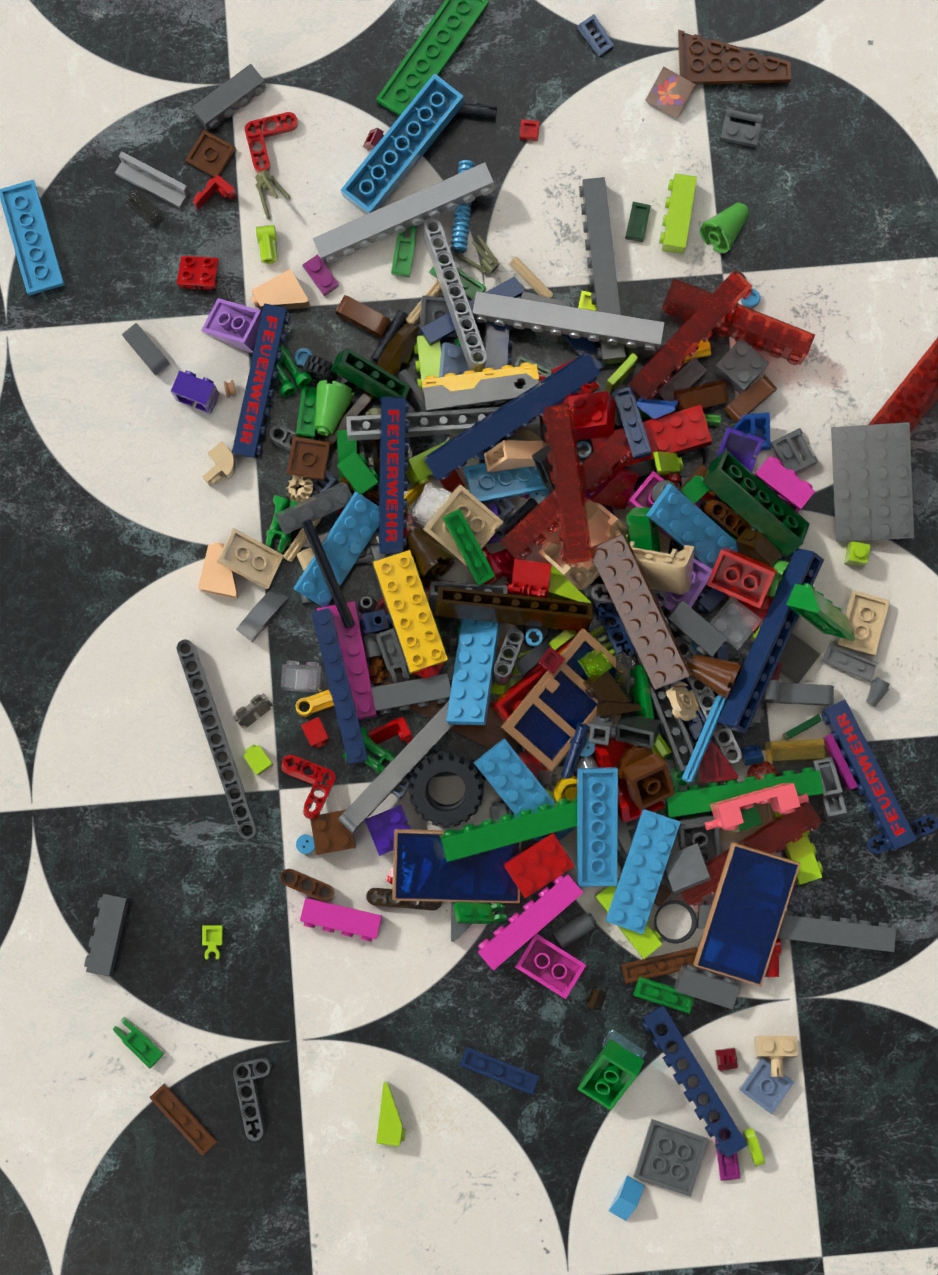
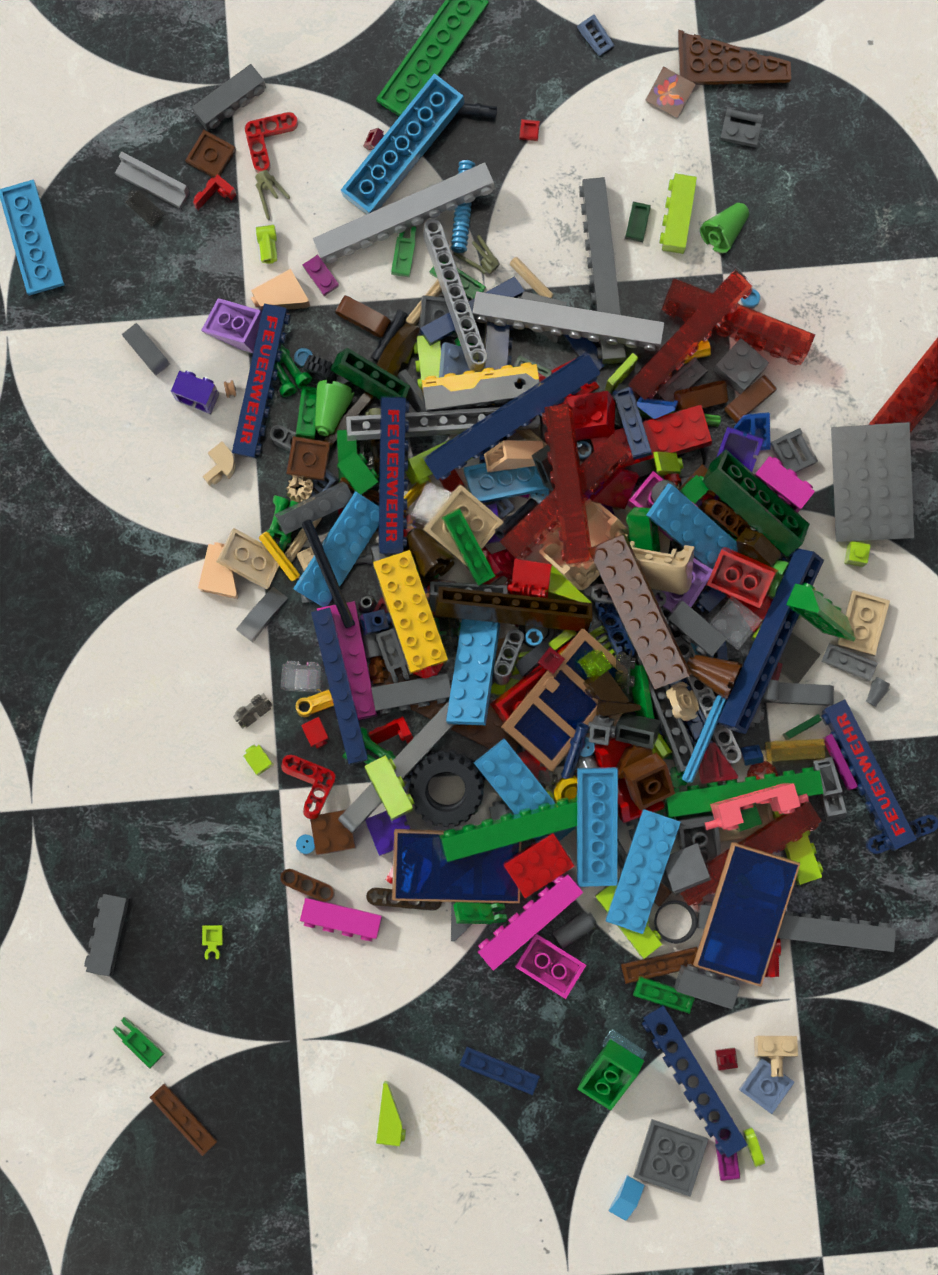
(197, 272): red hinge -> none
(210, 731): dark grey beam -> none
(253, 1100): dark grey beam -> none
(279, 556): none -> yellow axle
(389, 787): none -> lime brick
(585, 301): neon yellow tile -> none
(596, 998): dark brown slope -> none

